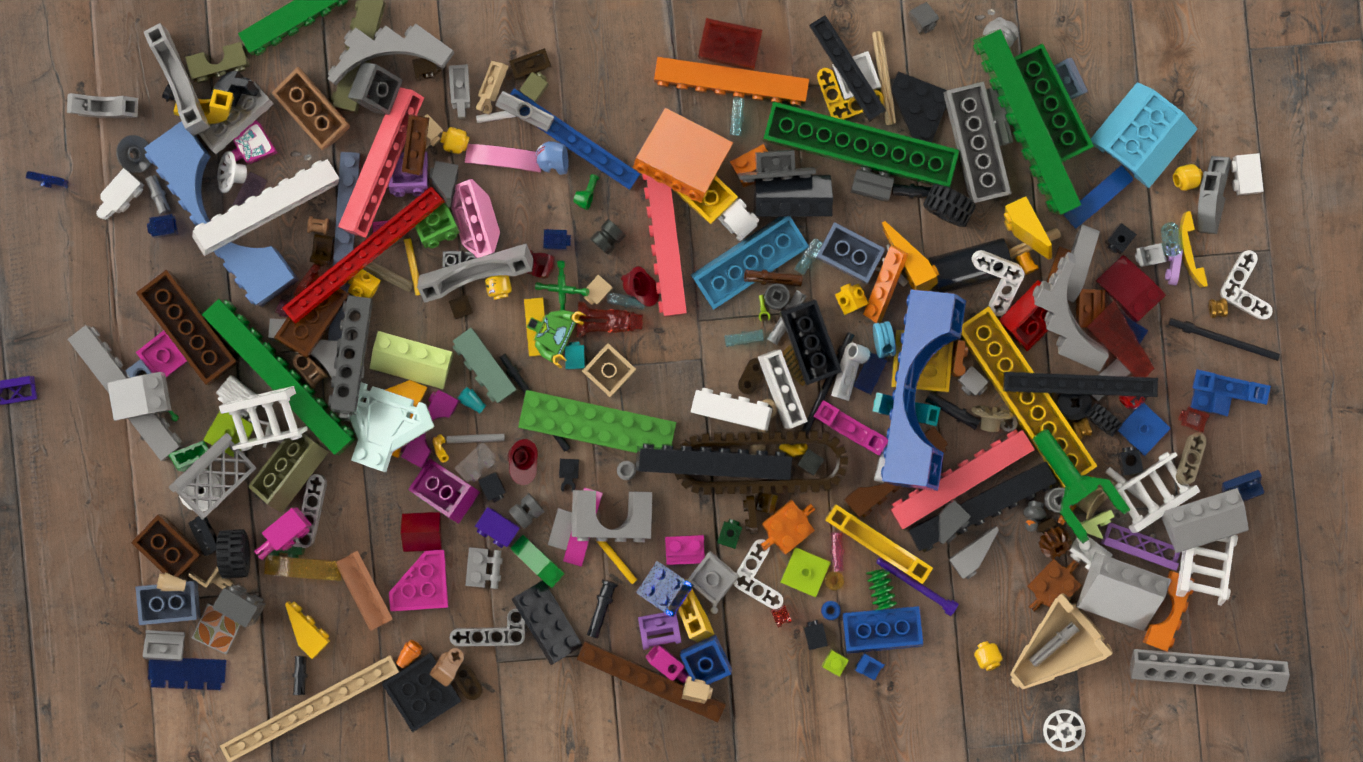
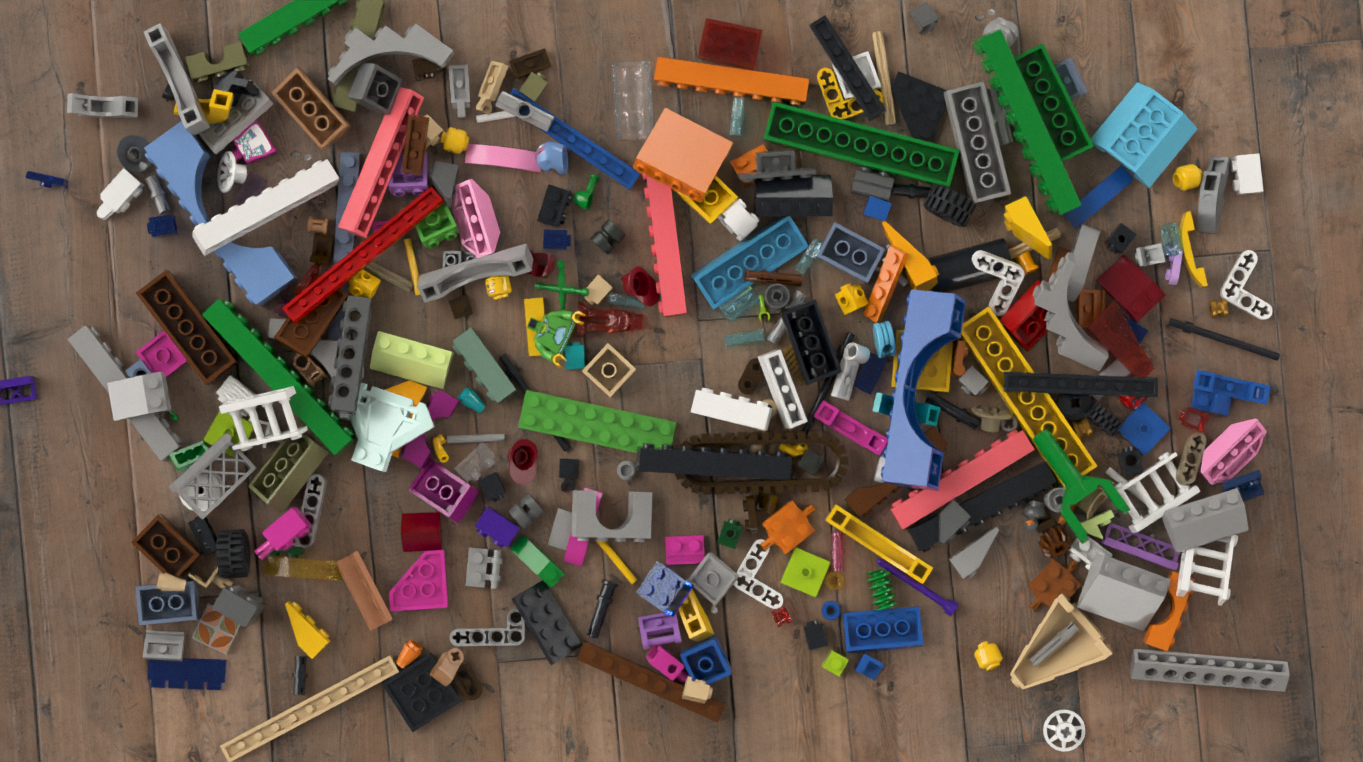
(554, 206): none -> black bracket
(632, 100): none -> clear brick
(739, 303): none -> clear light blue plate
(877, 208): none -> blue panel
(1232, 451): none -> bright pink wedge

